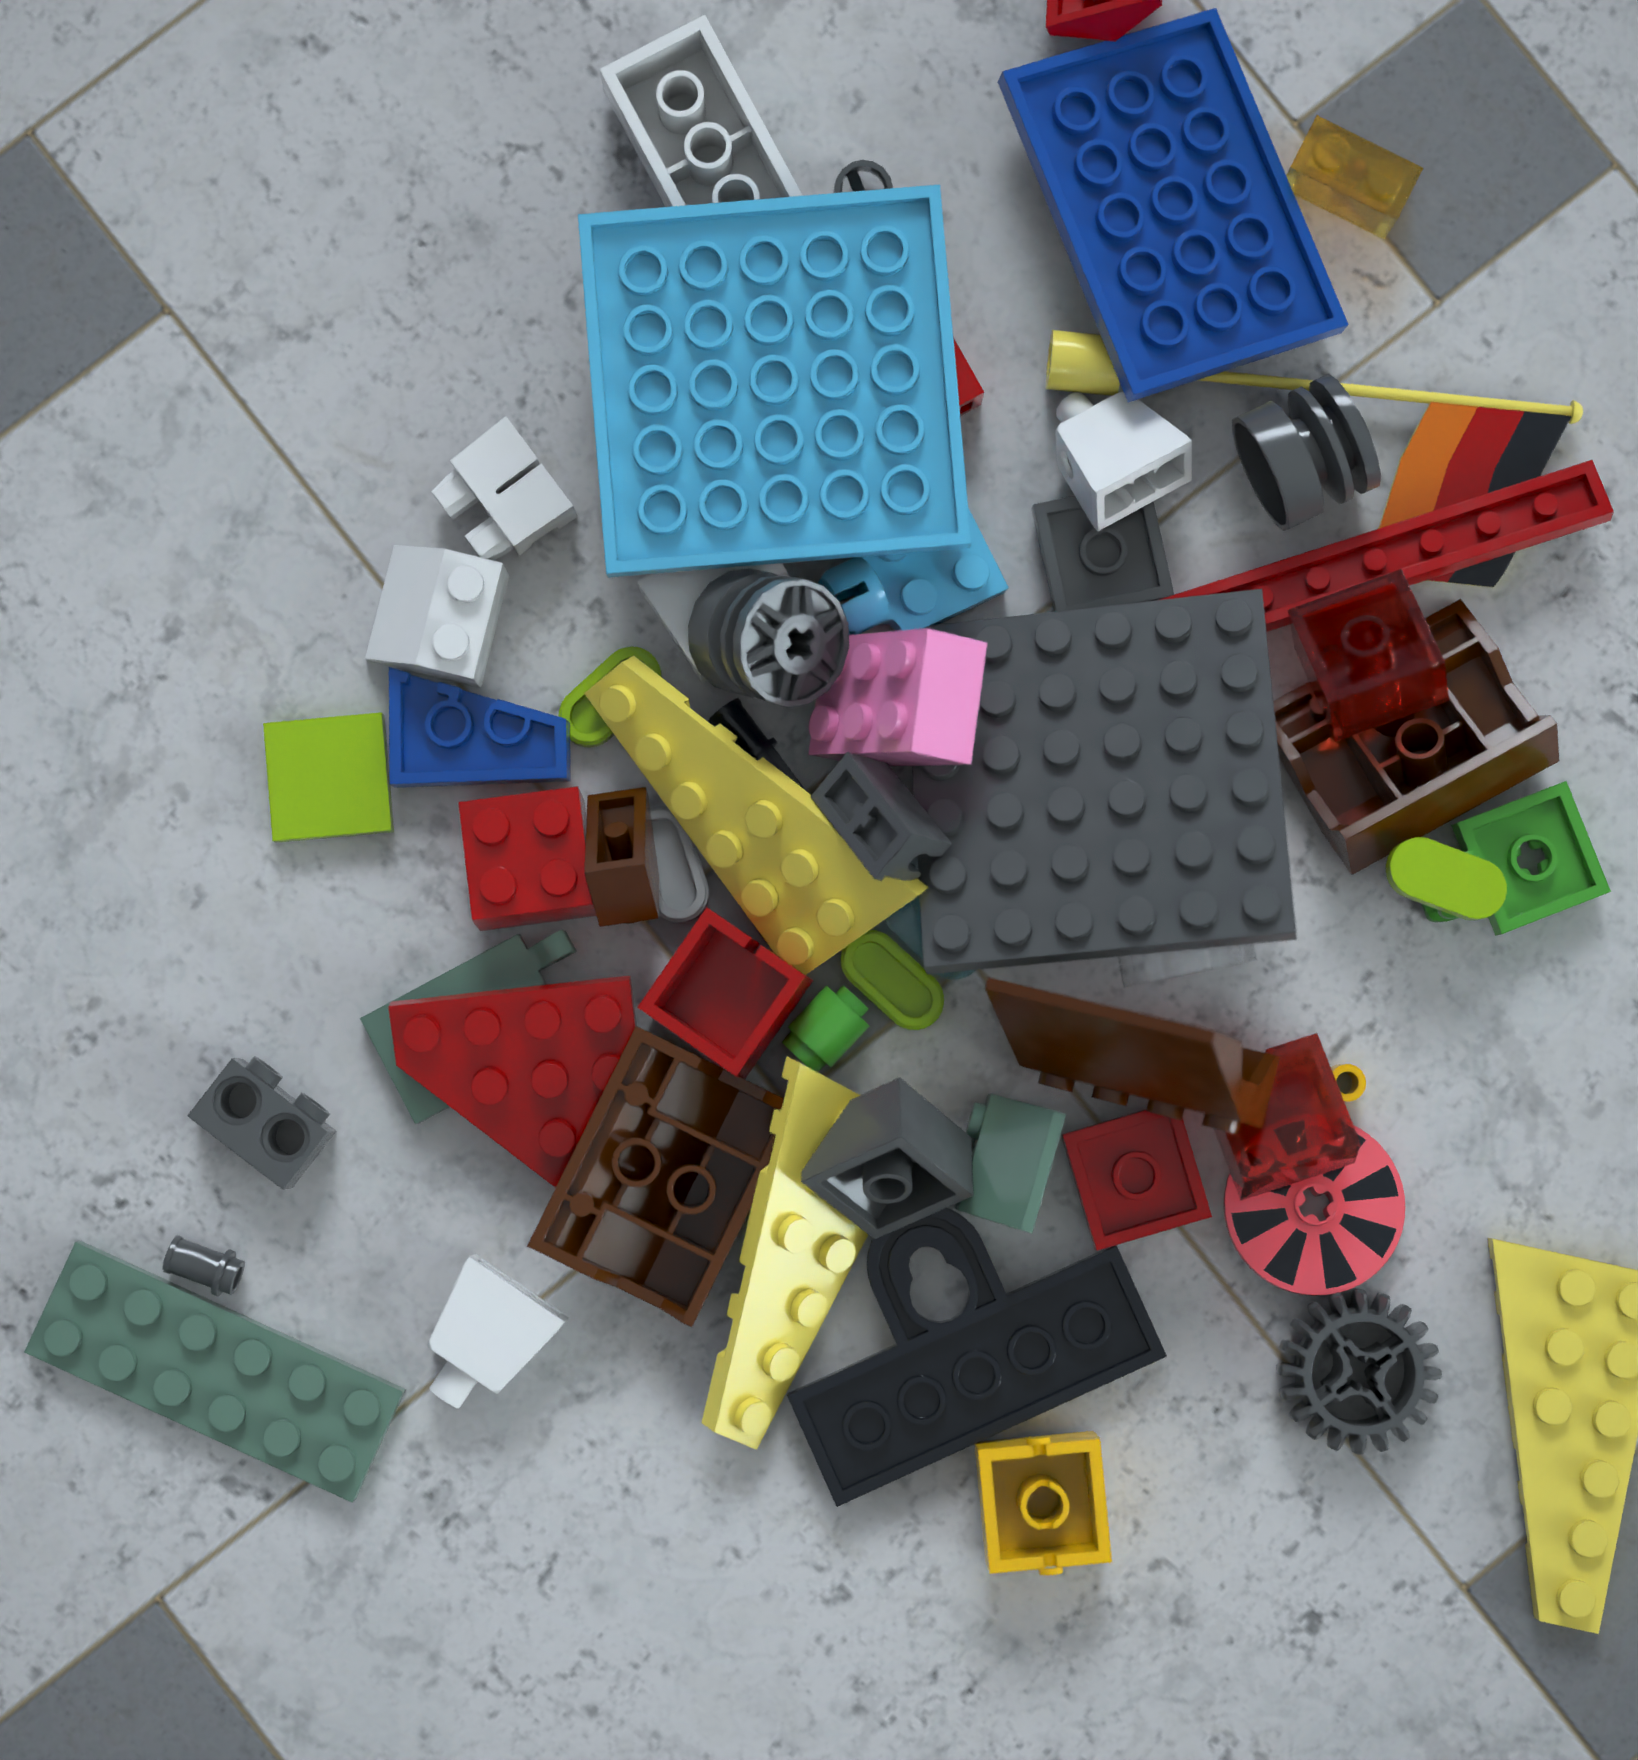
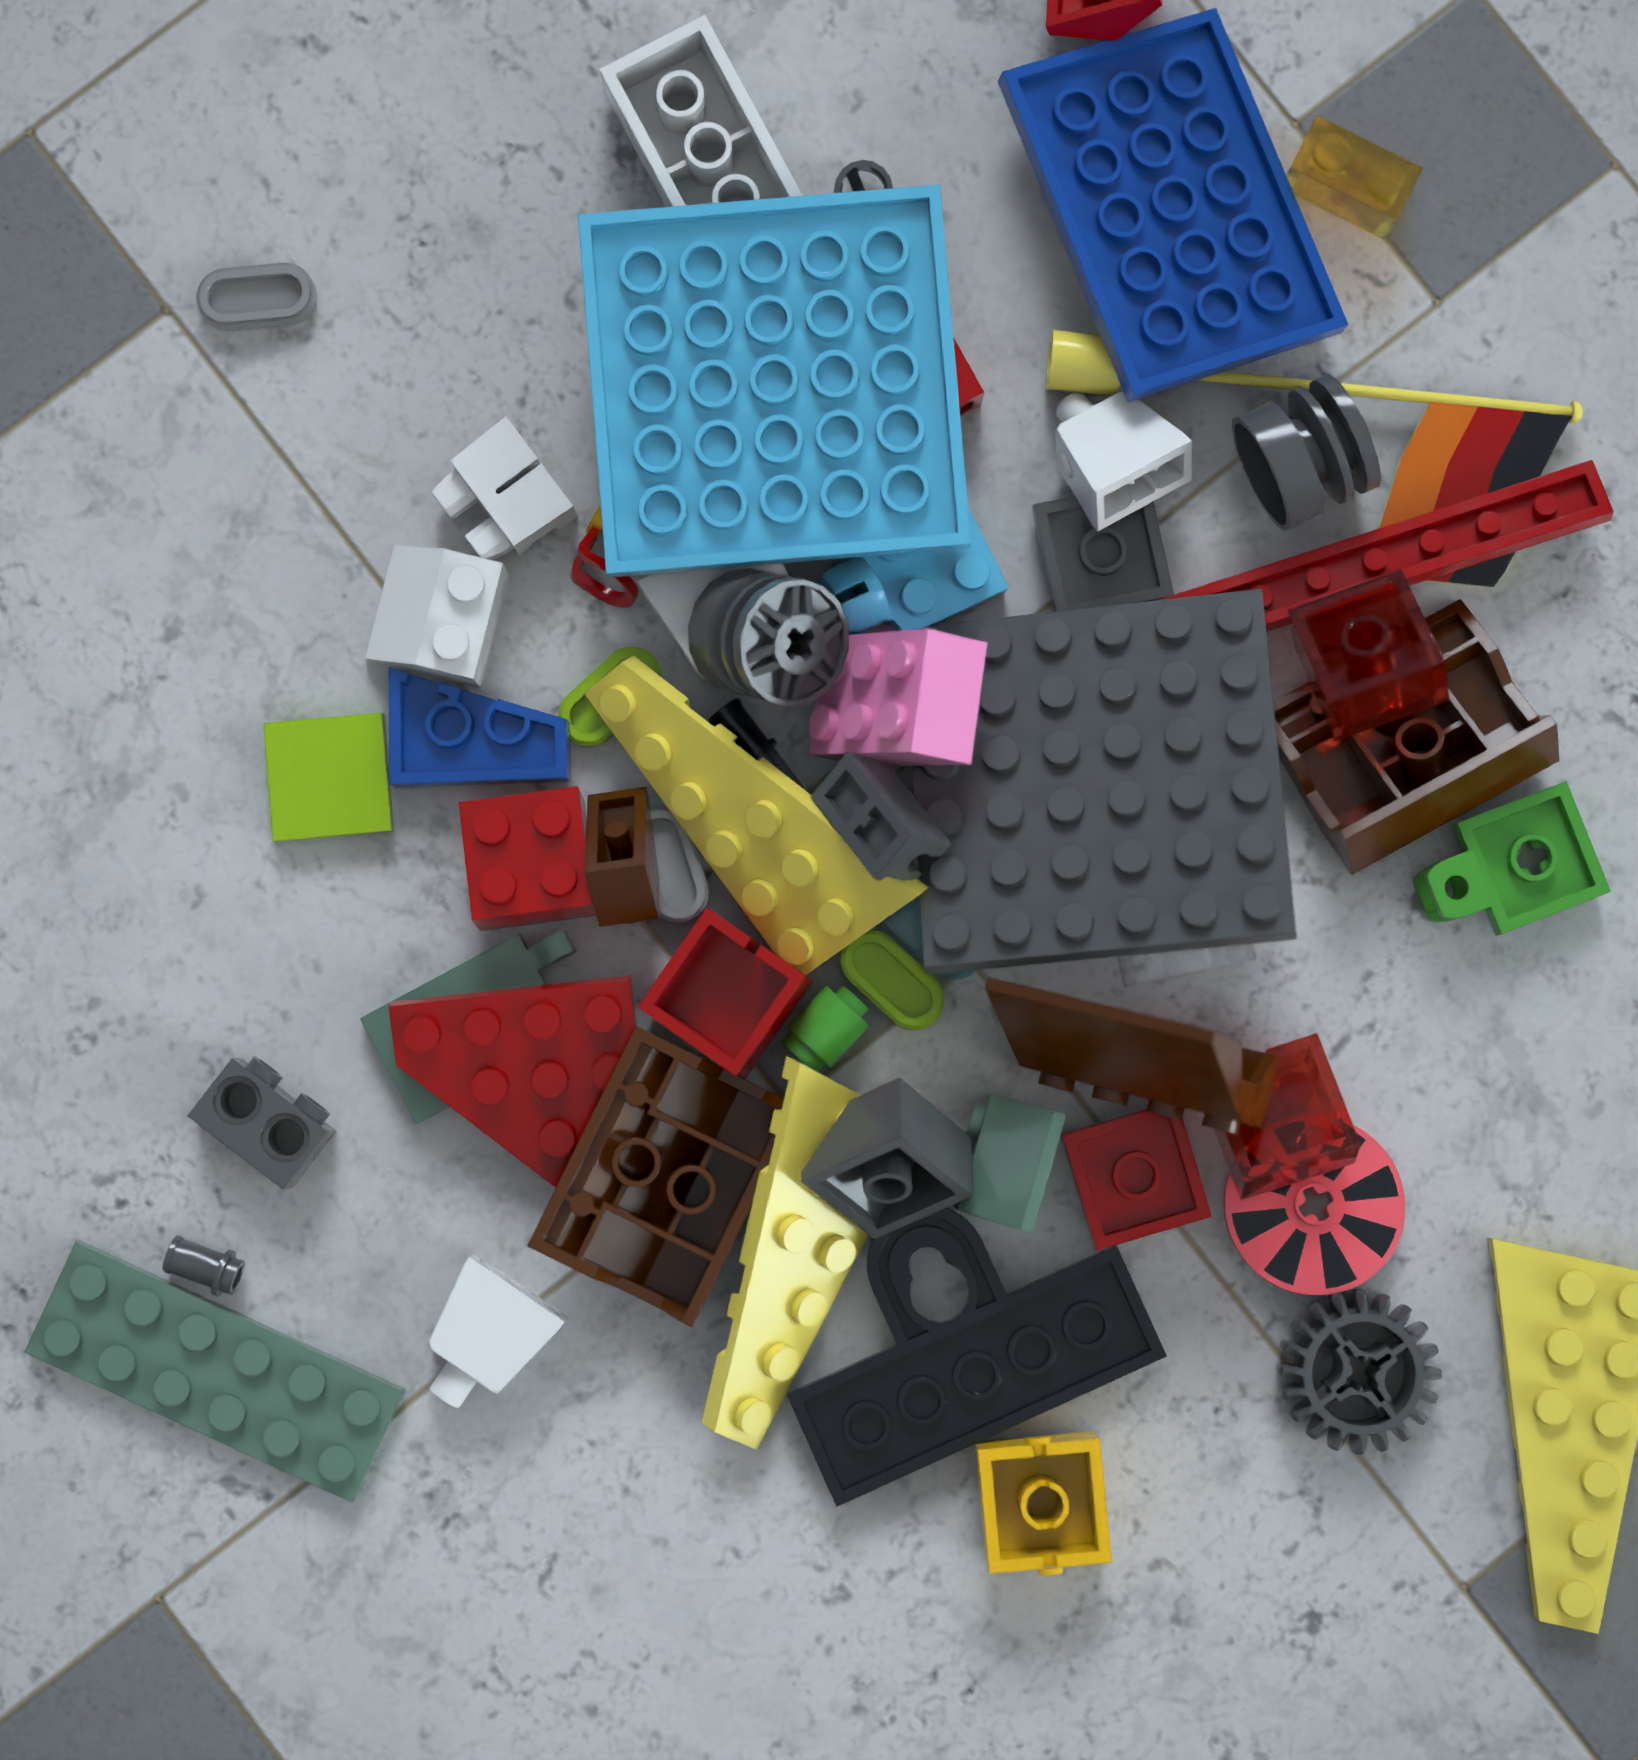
(256, 296): none -> light grey tile
(589, 584): none -> red piece
(1357, 1077): yellow piece -> none
(1446, 878): lime tile -> none

